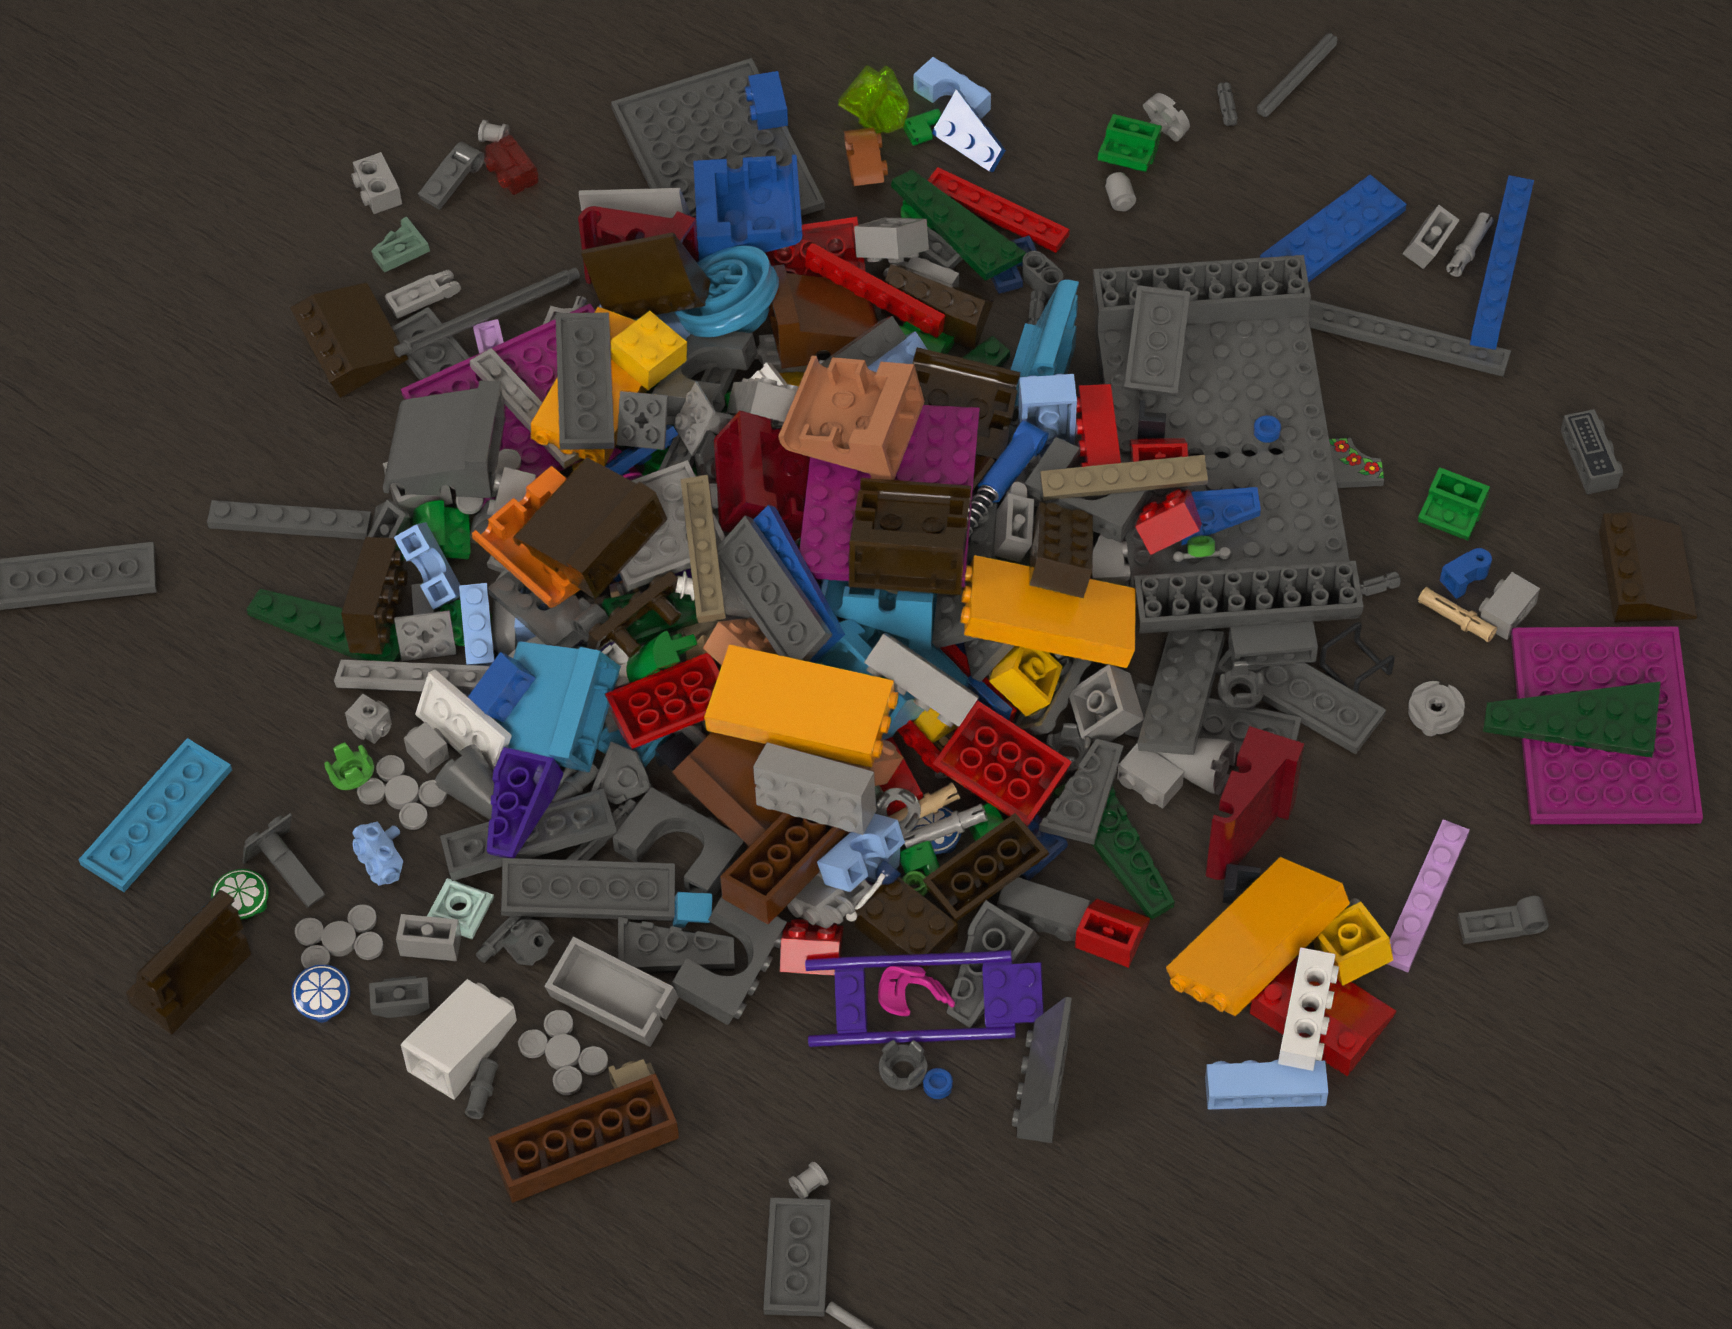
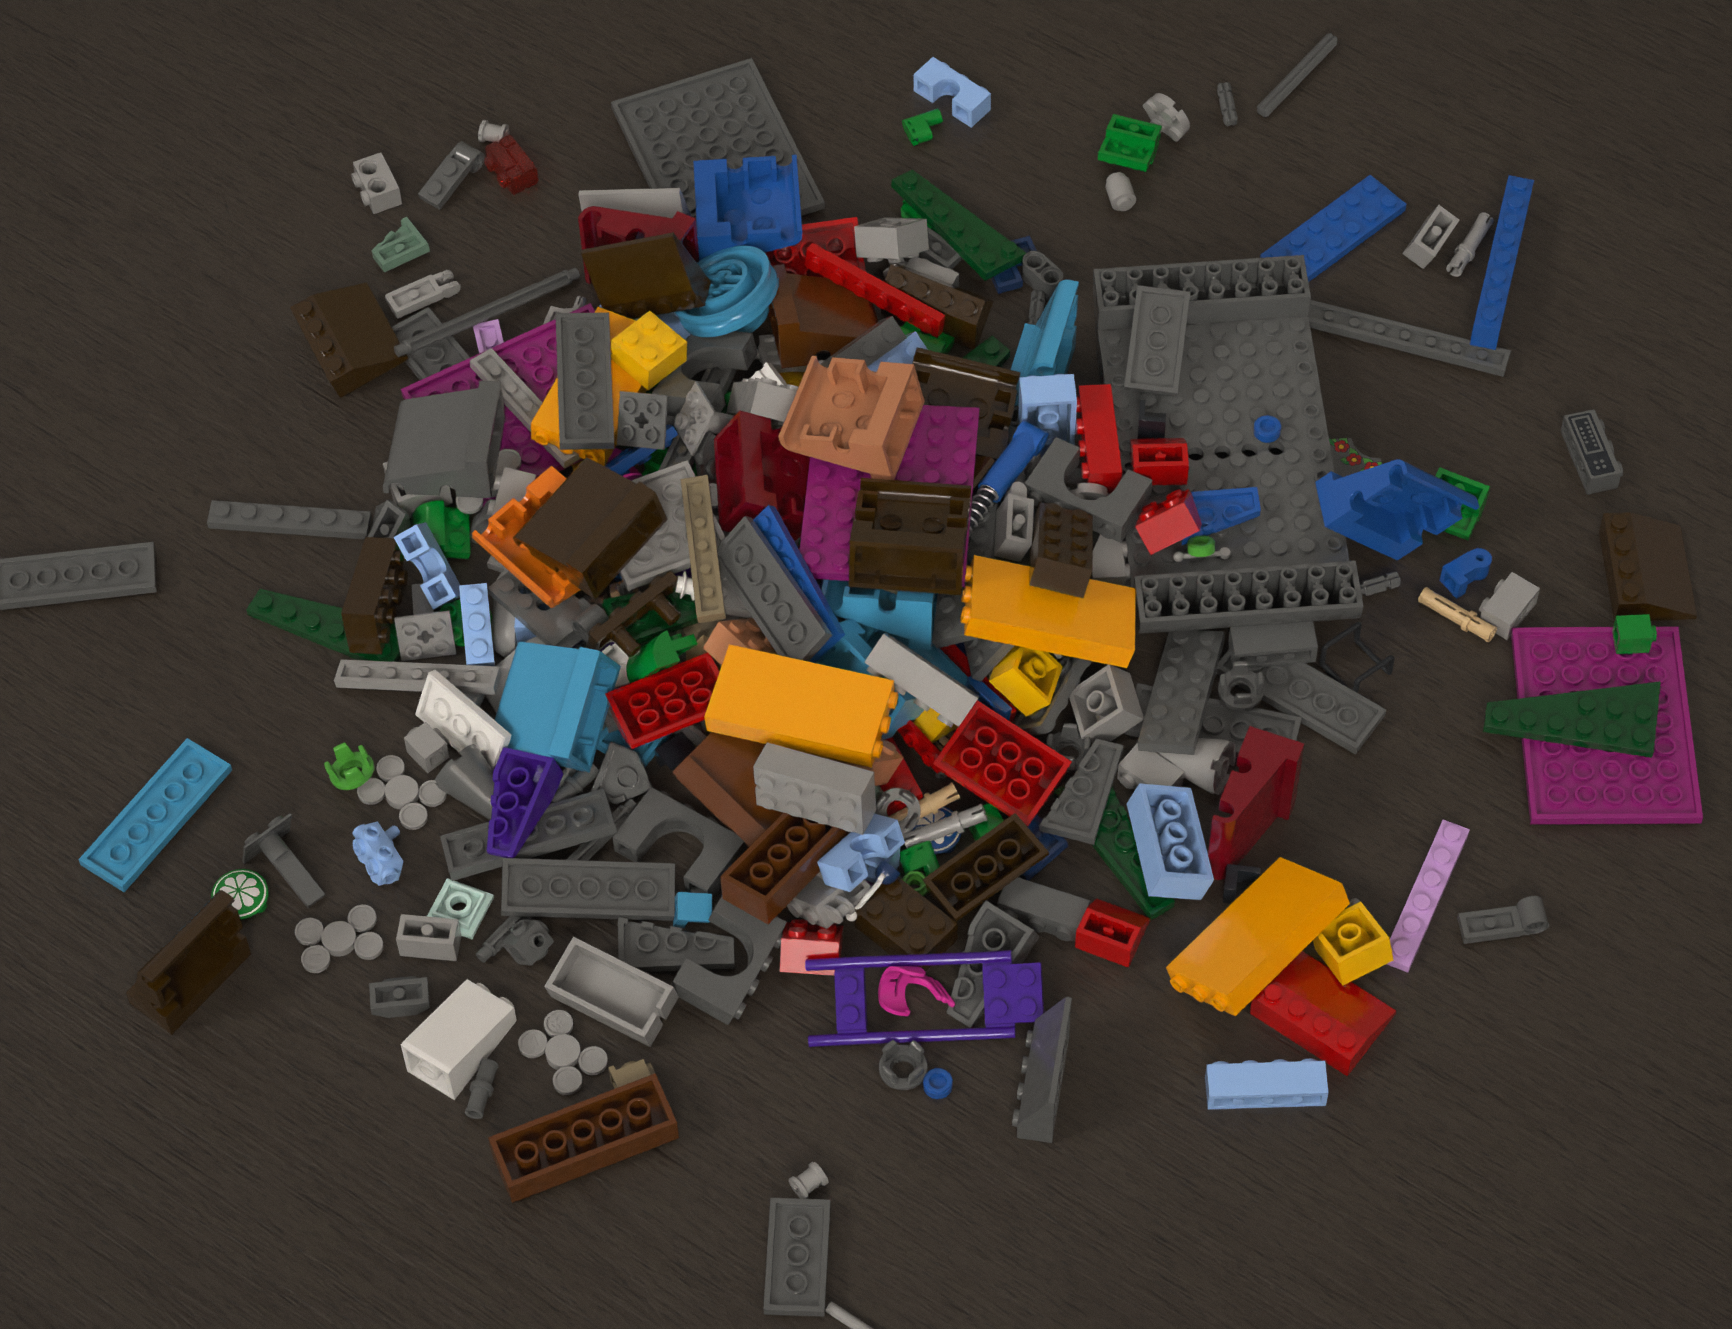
(320, 992): dish -> none
(368, 719): light grey brick -> none
(501, 687): blue brick -> none
(767, 100): blue brick -> none
(864, 156): dark orange brick -> none
(876, 100): clear neon green piece -> none
(967, 133): wing -> none
(1001, 211): red plate -> none
(1123, 477): dark tan plate -> none
(1170, 842): none -> light blue brick
(1301, 1051): white brick -> none
(1390, 506): none -> blue panel
(1431, 721): light grey plate -> none
(1633, 634): none -> green brick

